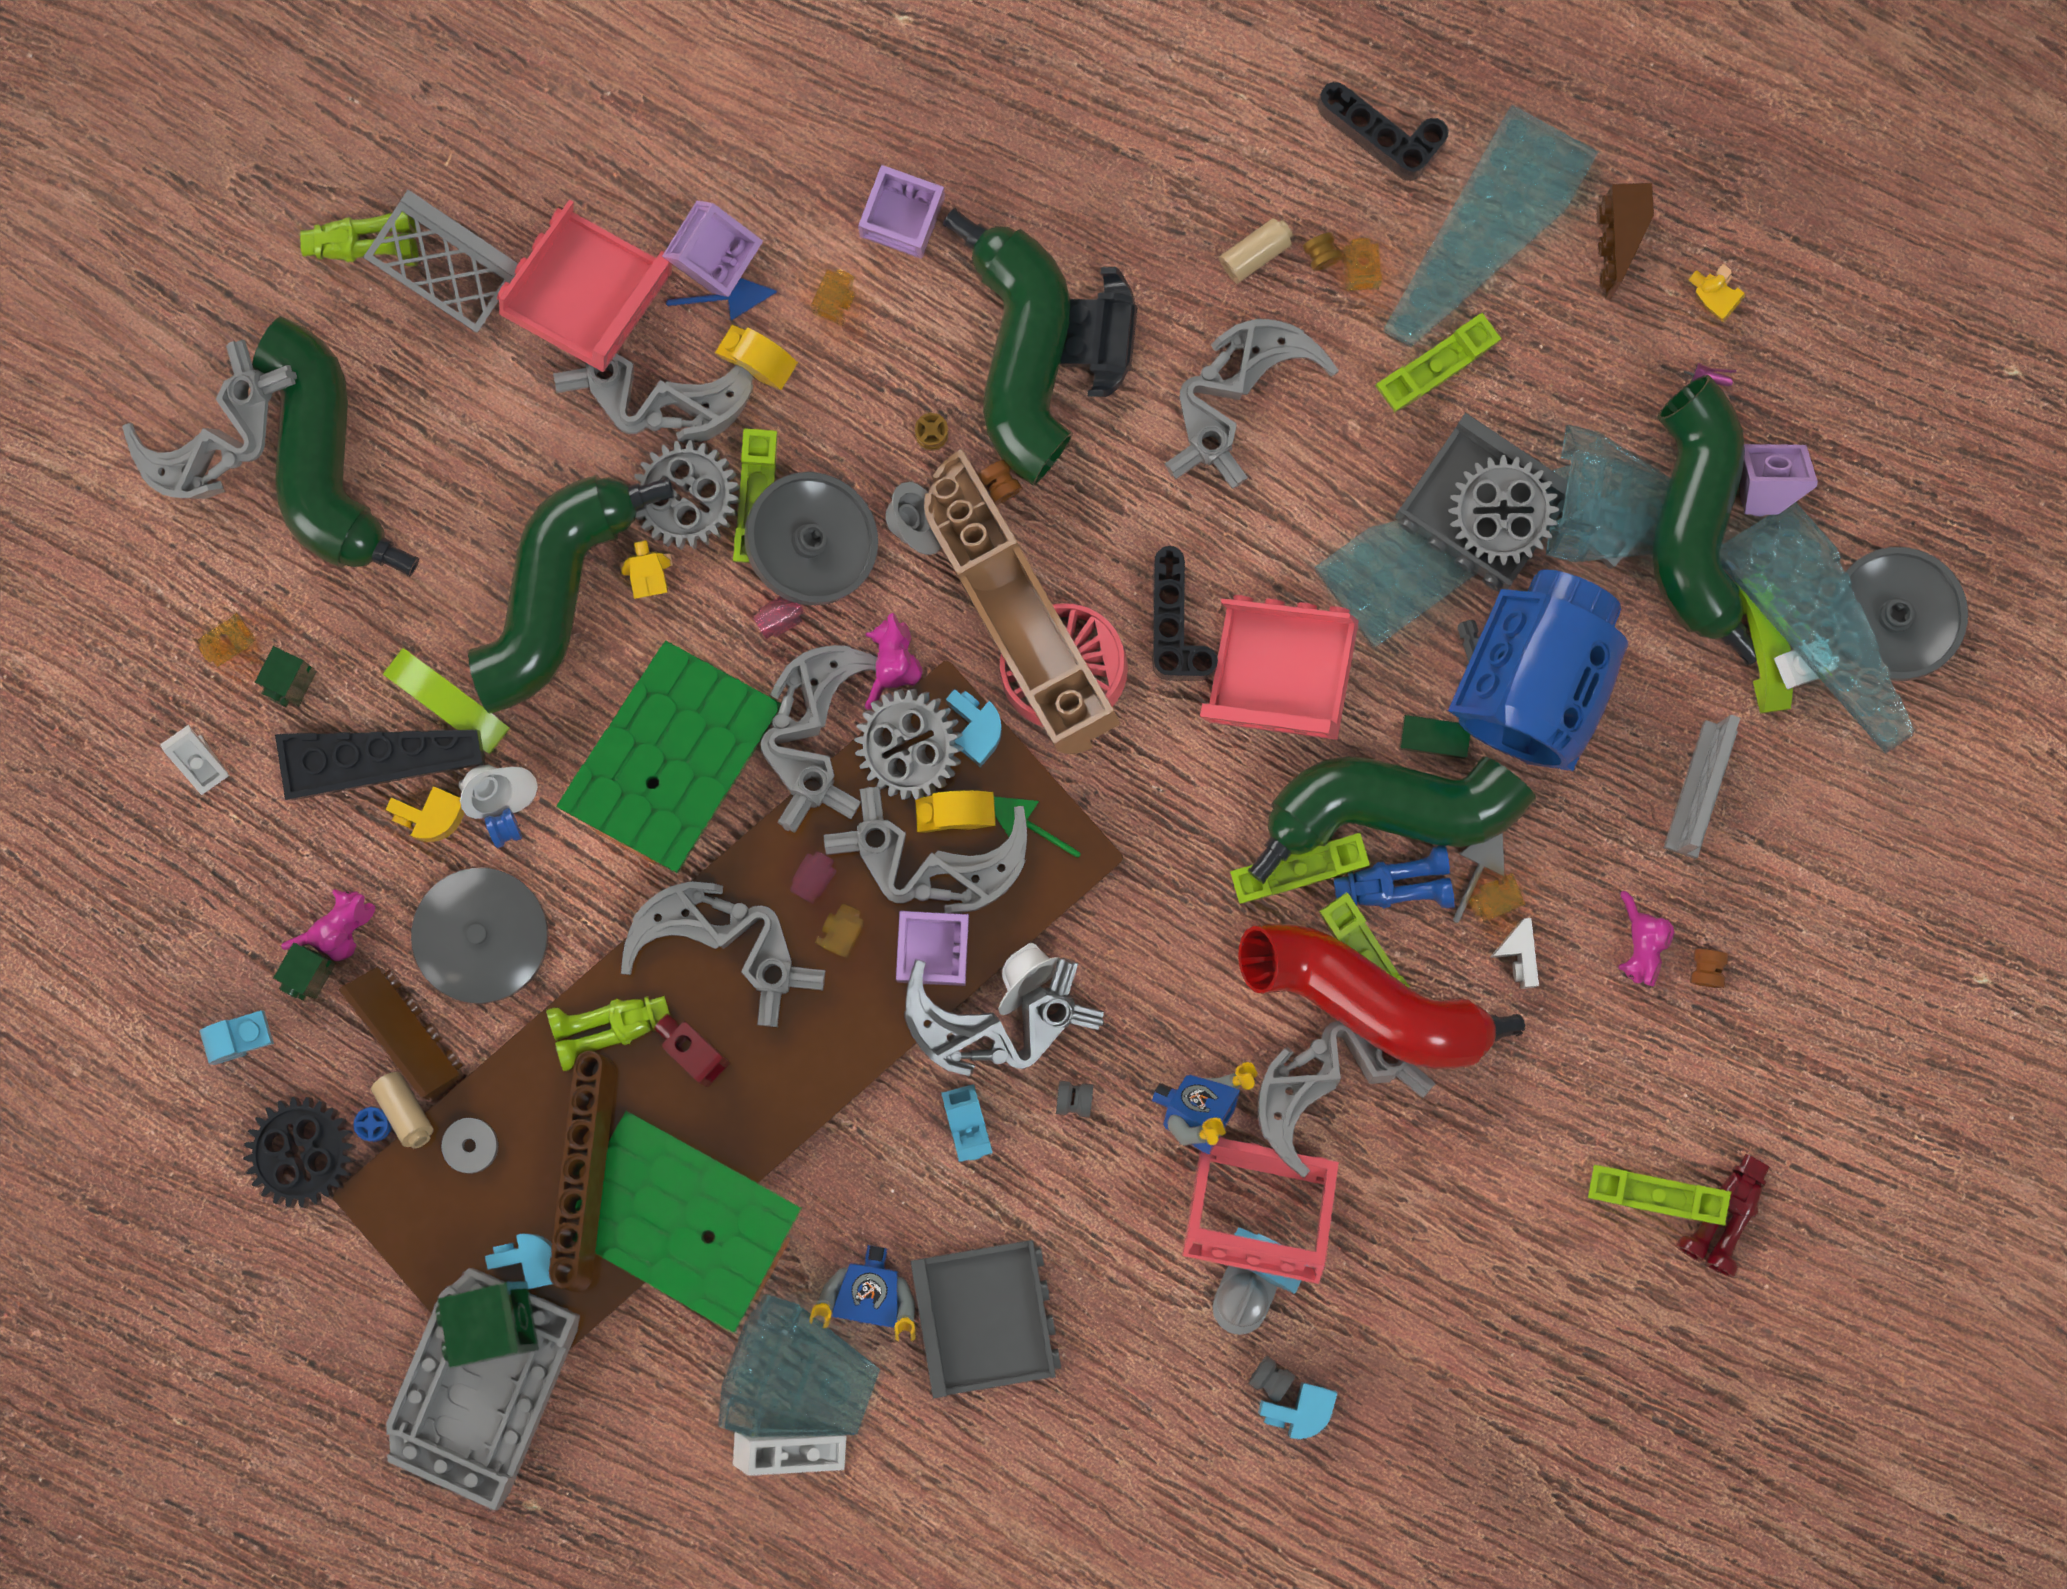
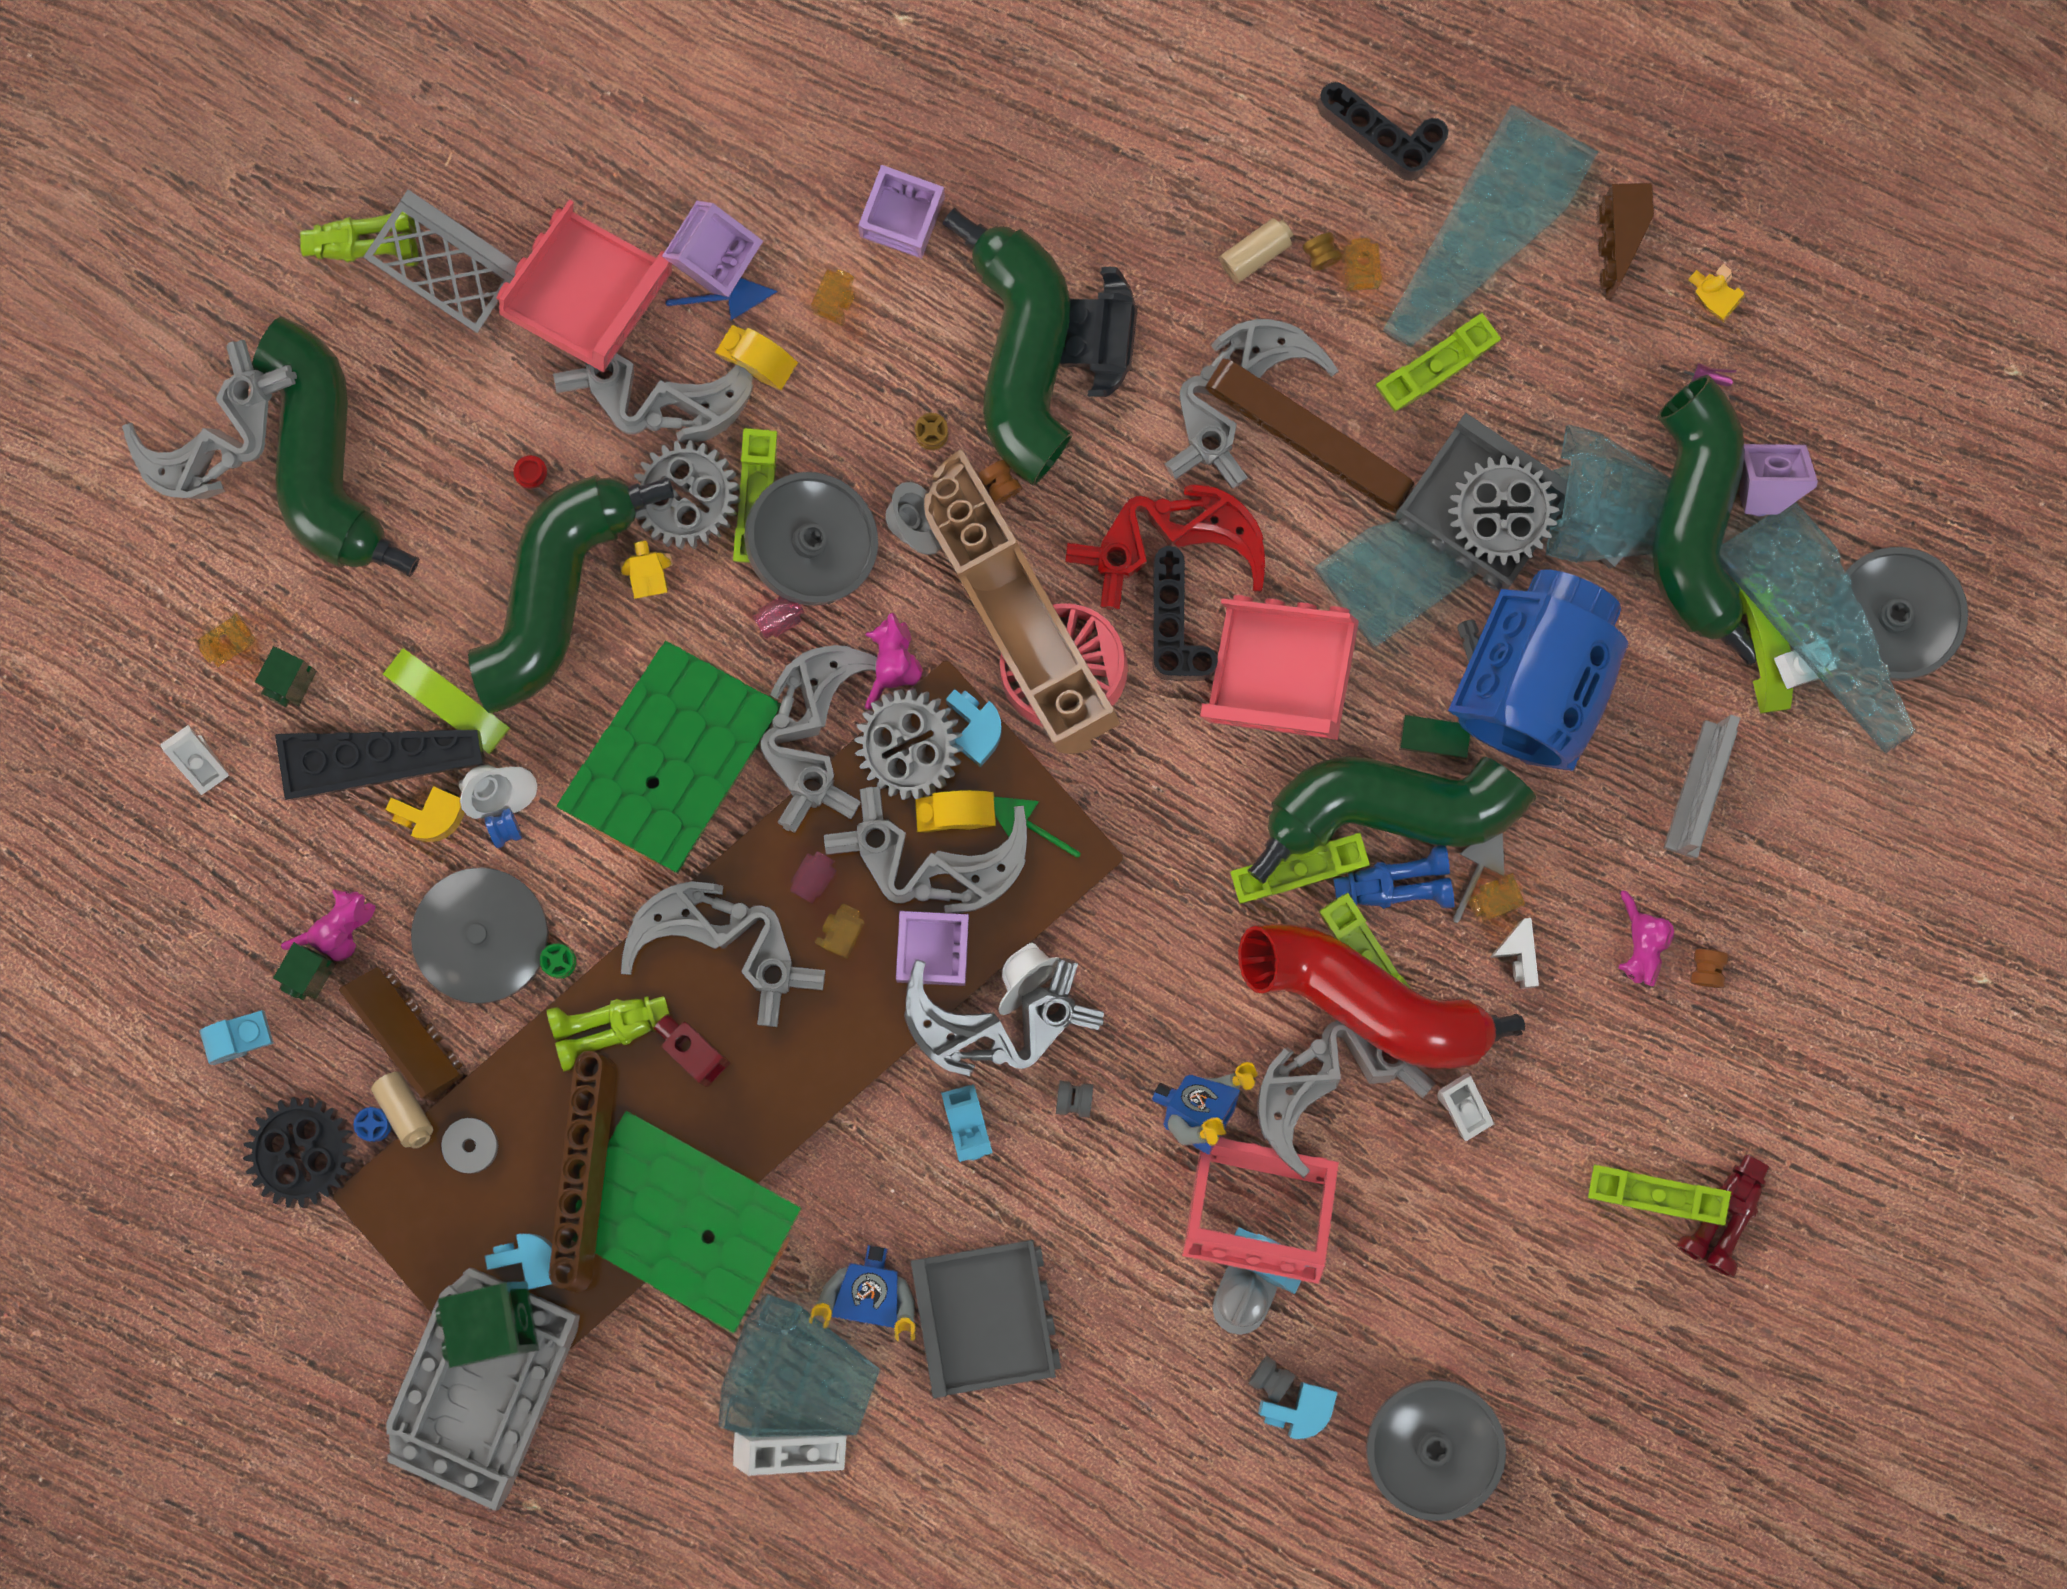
(530, 472): none -> red plate
(553, 957): none -> green wheel
(1126, 537): none -> red piece
(1309, 435): none -> reddish brown beam
(1436, 1450): none -> dark grey dish
(1465, 1106): none -> white slope

